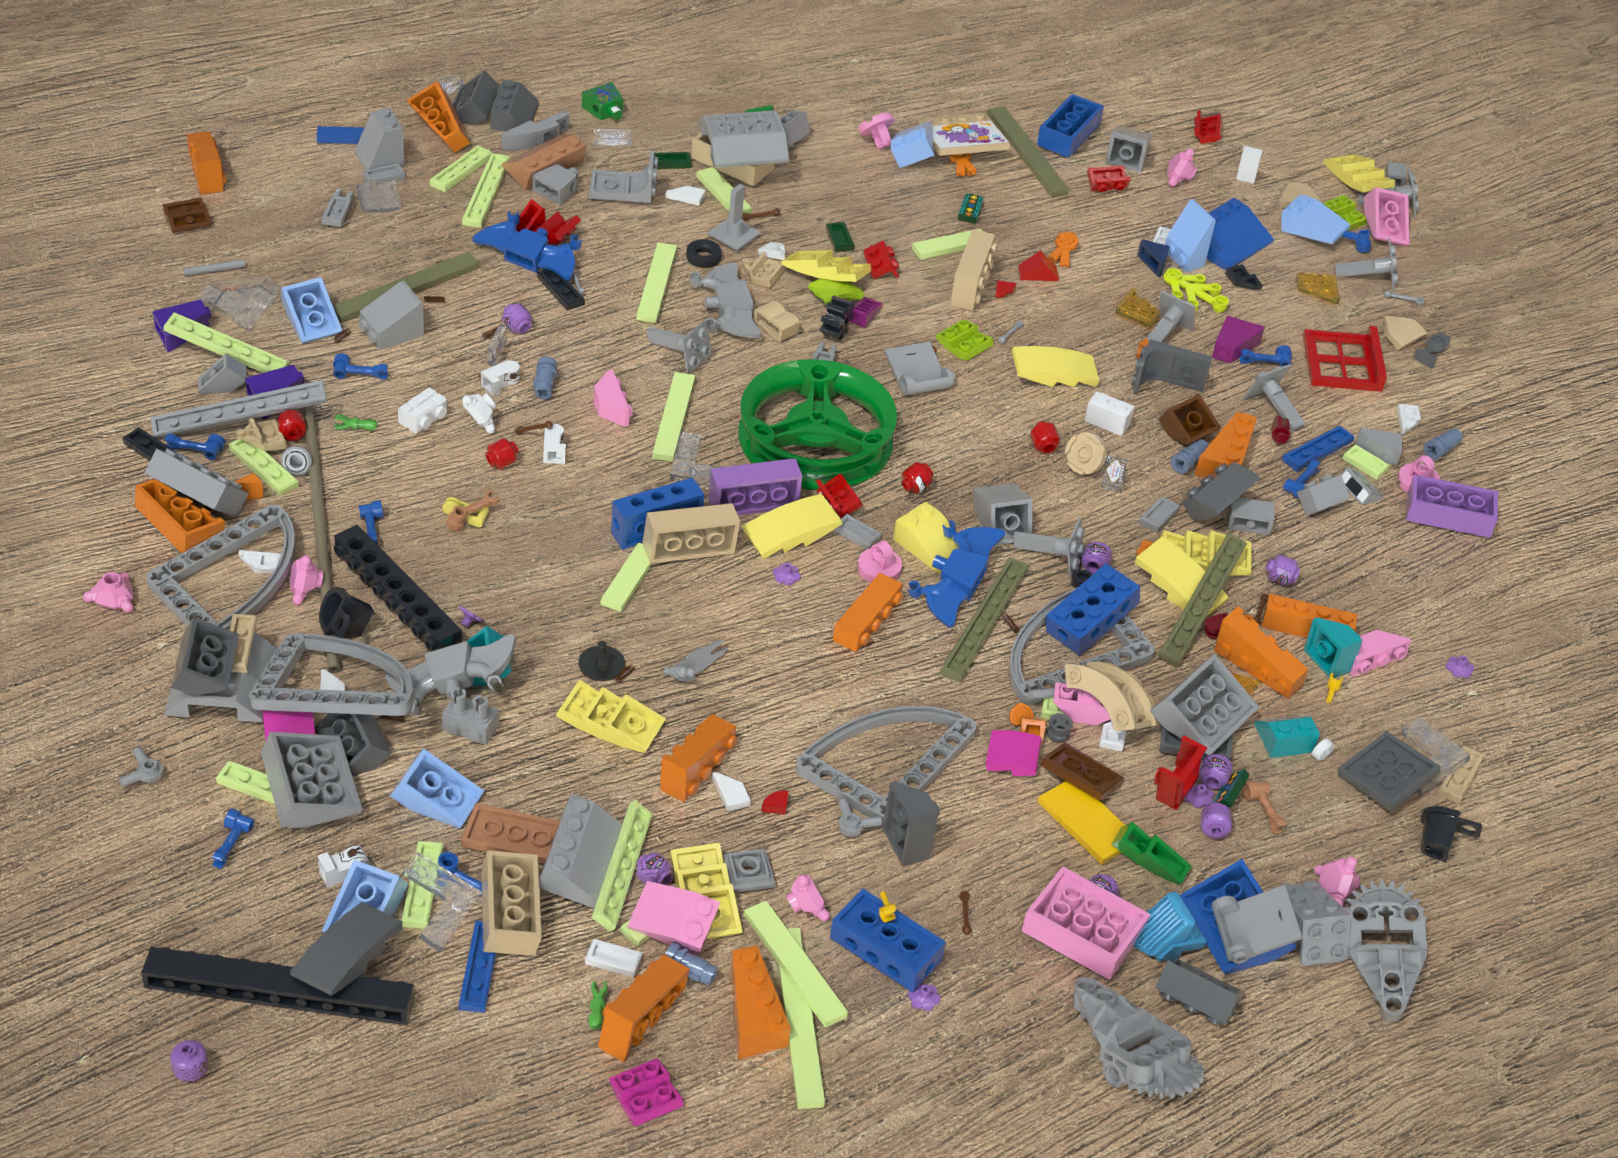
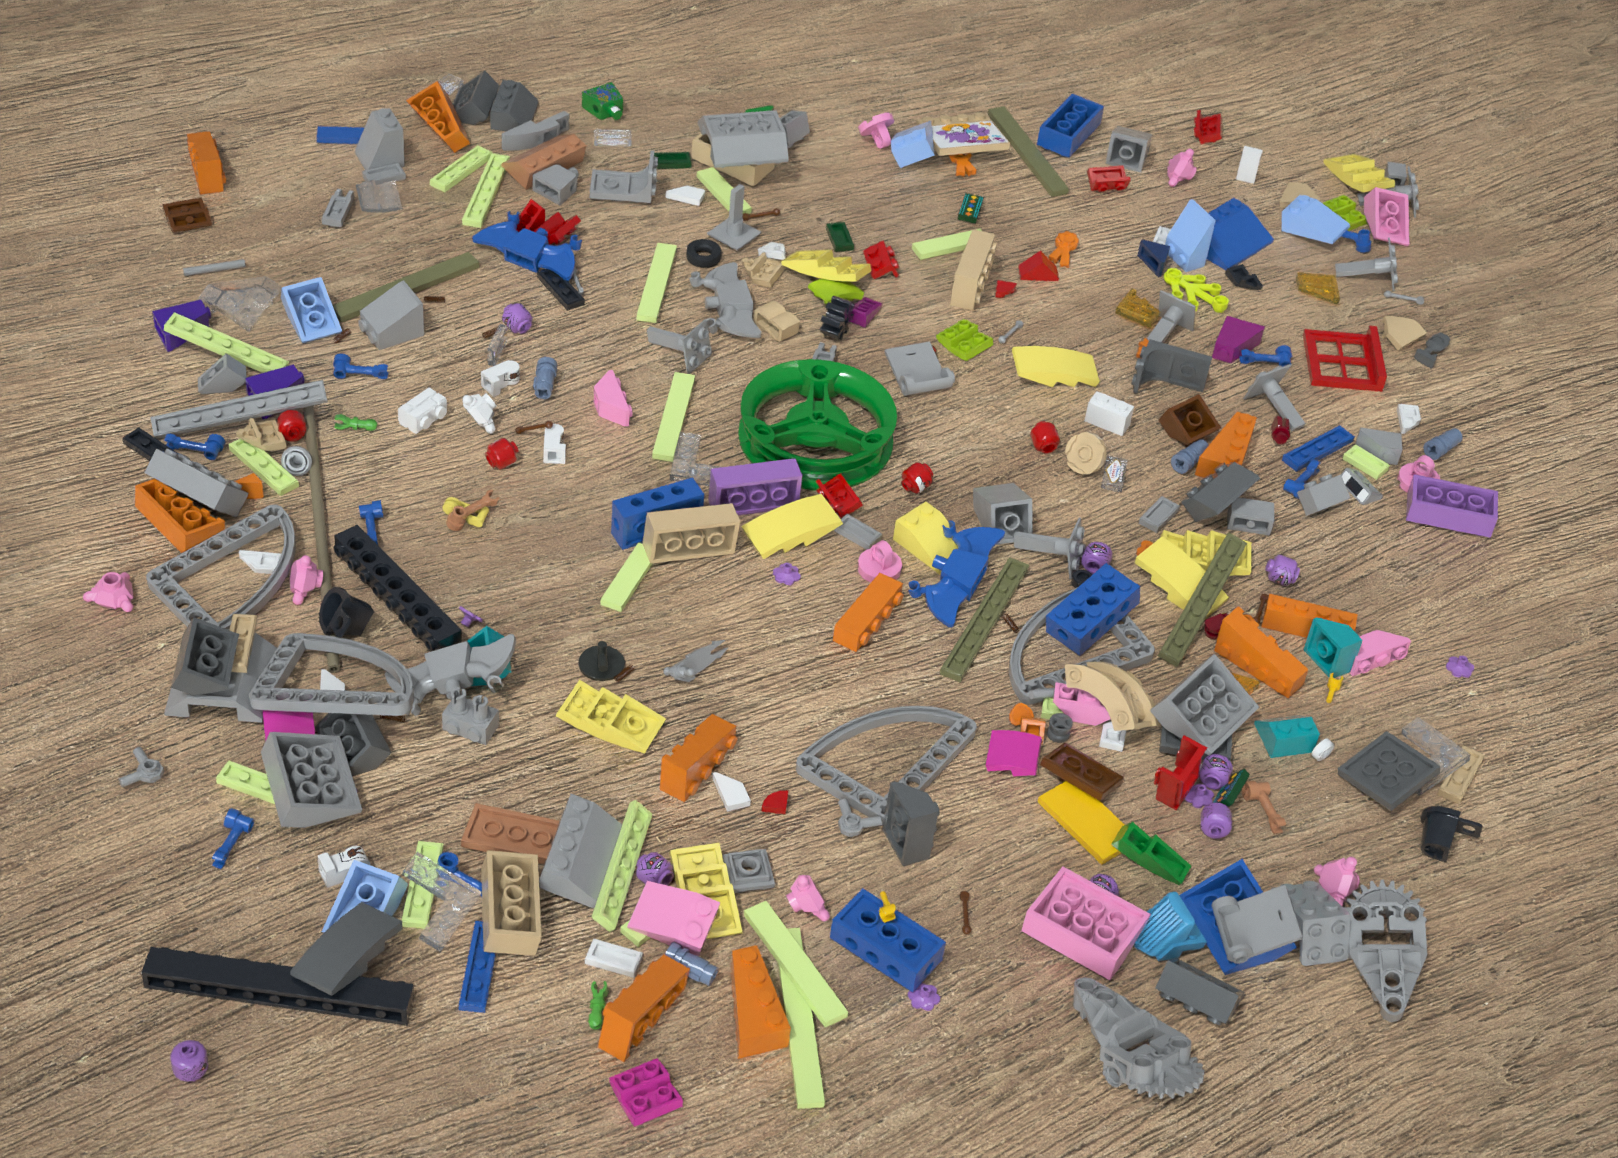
(436, 790): light blue slope -> none

